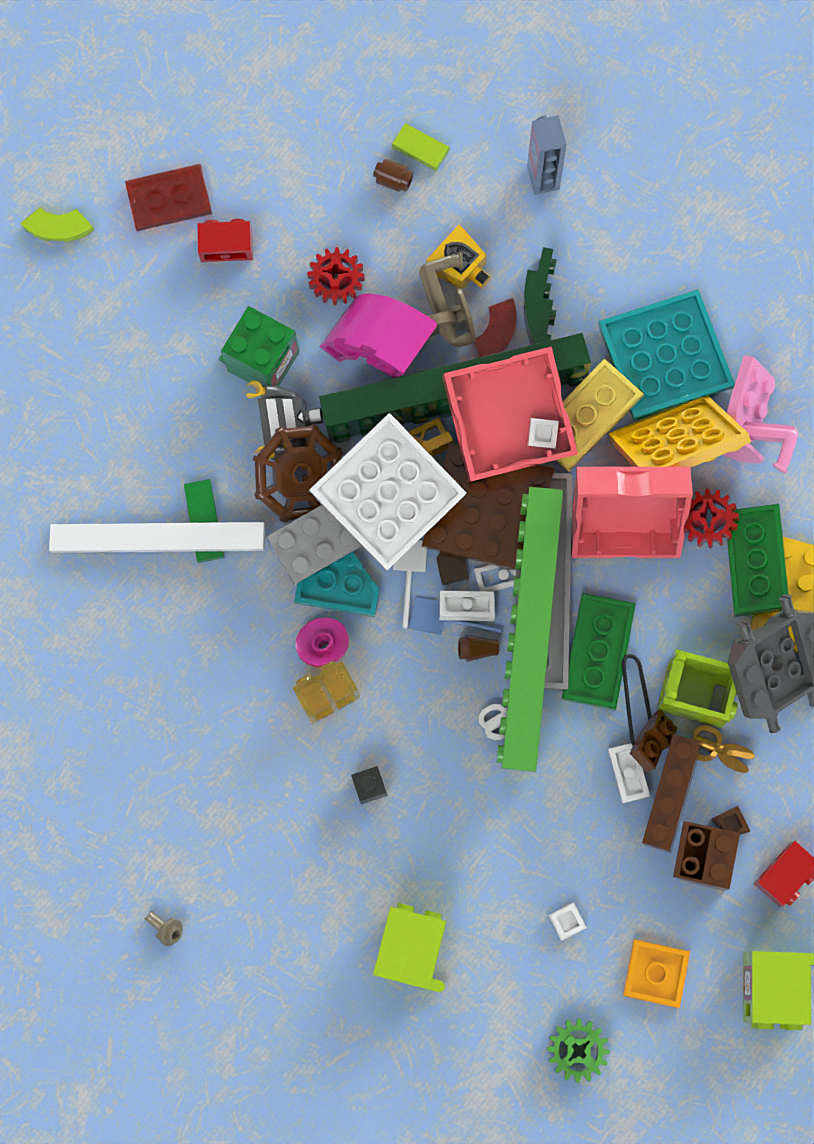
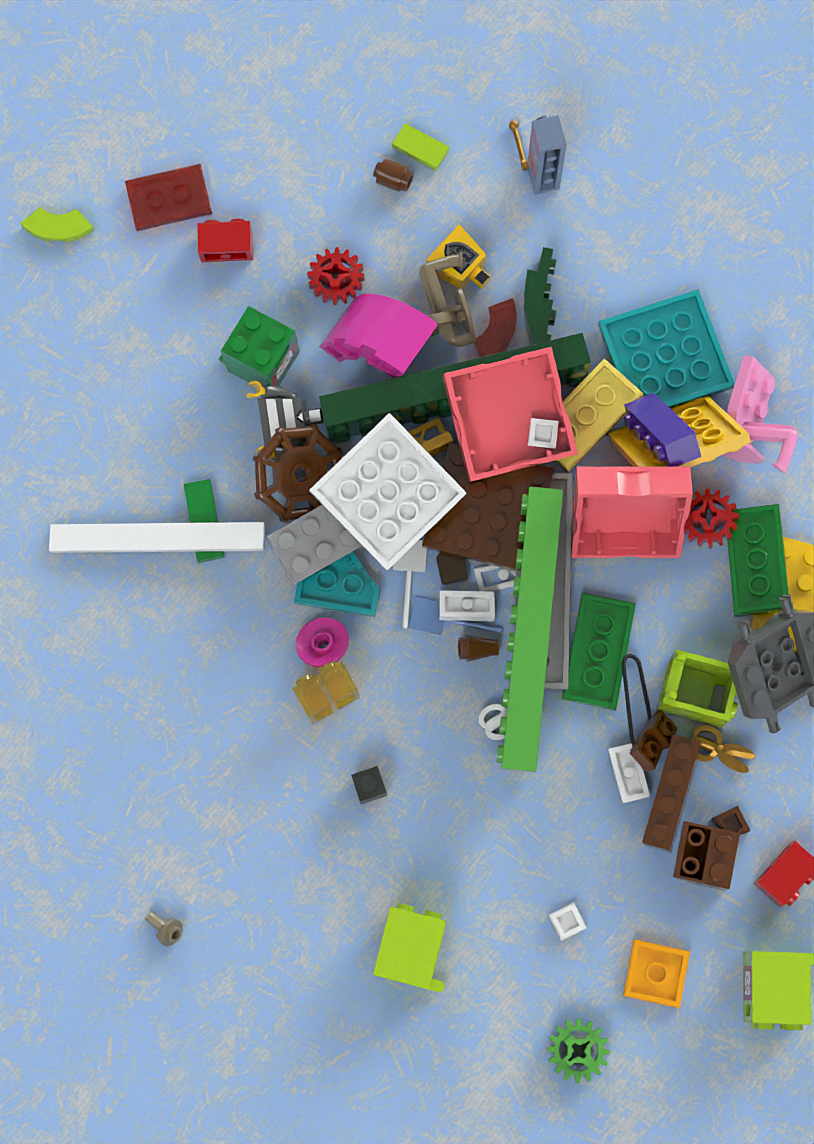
(513, 125): none -> pearl gold hinge
(662, 430): none -> dark purple brick

